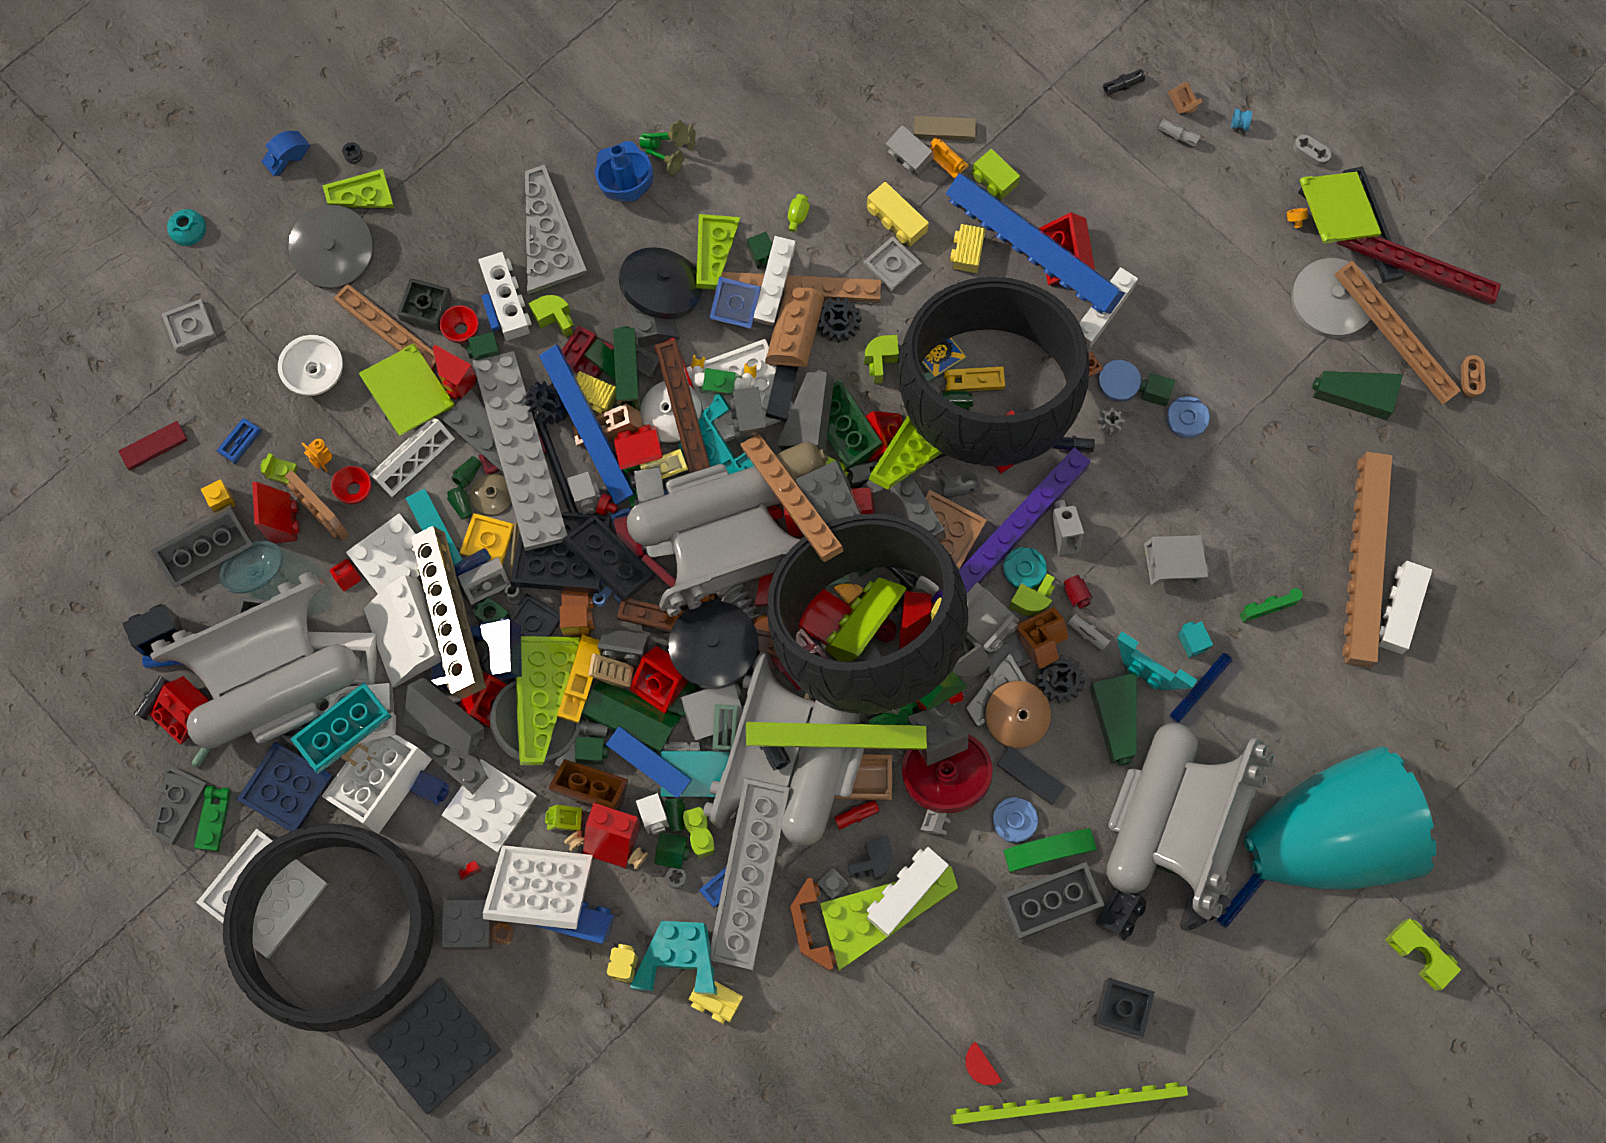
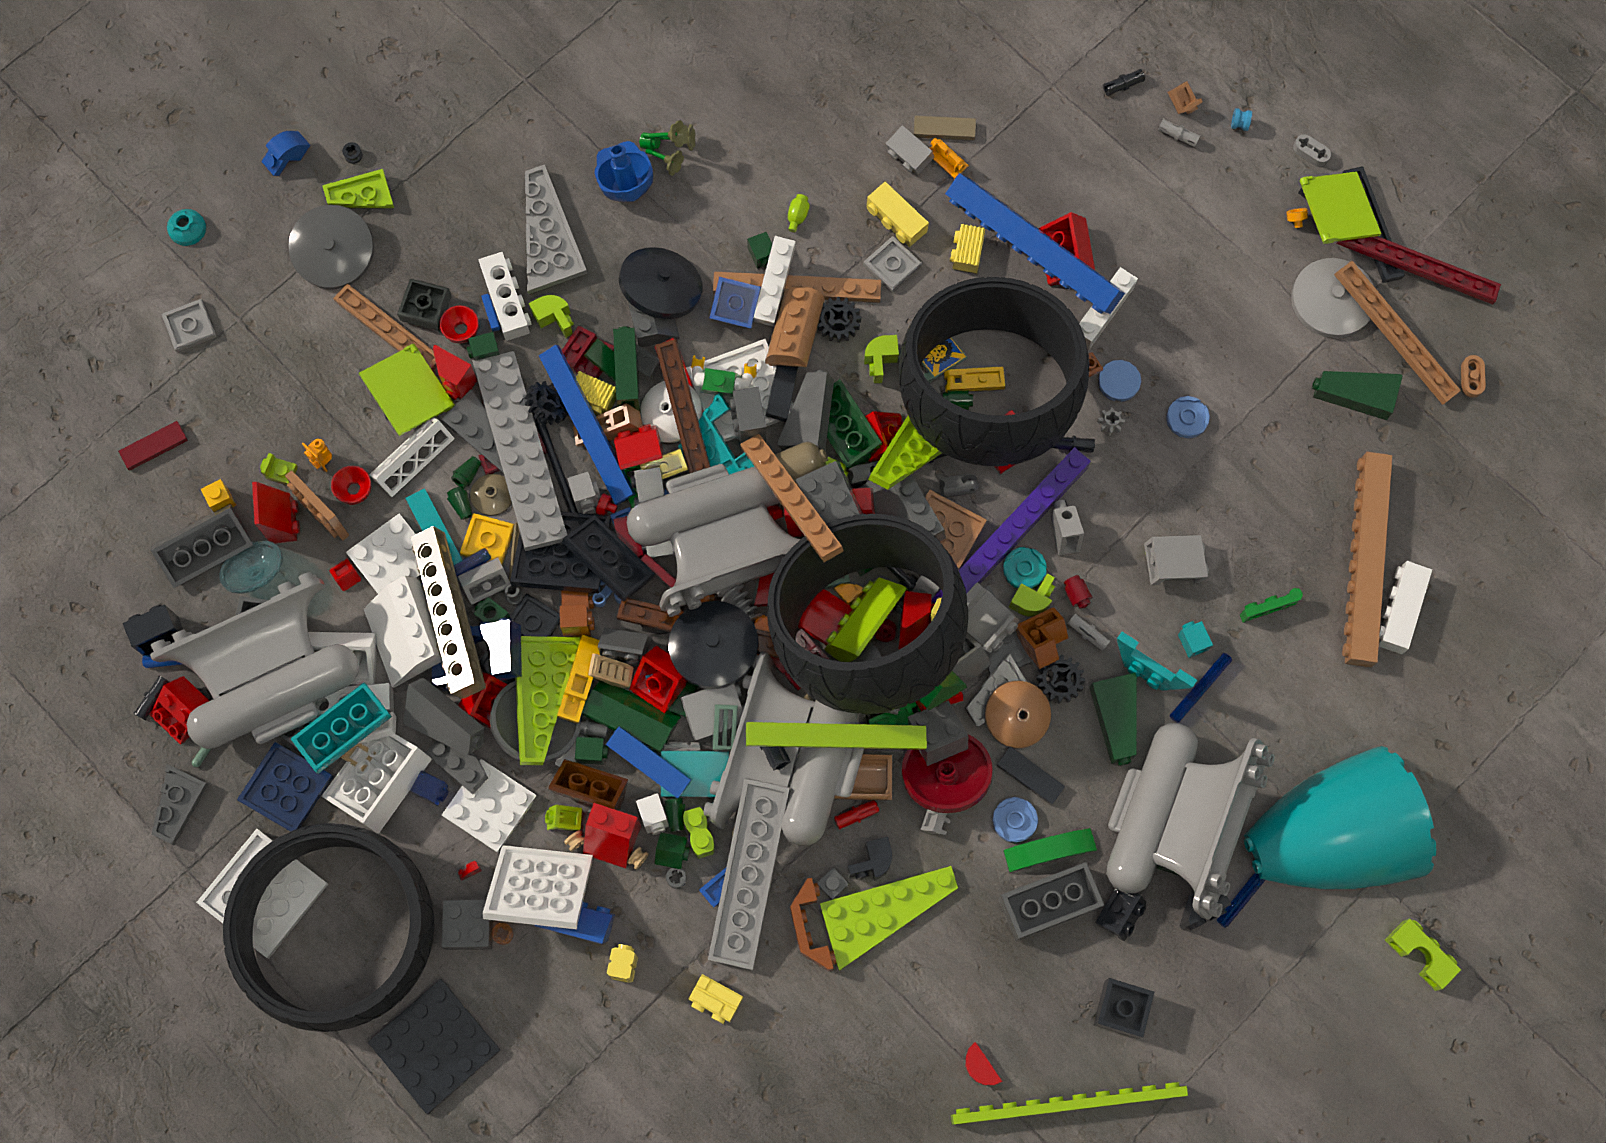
(212, 819): green plate -> none
(240, 440): blue tile -> none
(305, 355): white dish -> none
(681, 947): teal wing -> none
(713, 247): lime wing -> none
(907, 891): white brick -> none
(995, 174): lime brick -> none
(1157, 389): dark green brick -> none

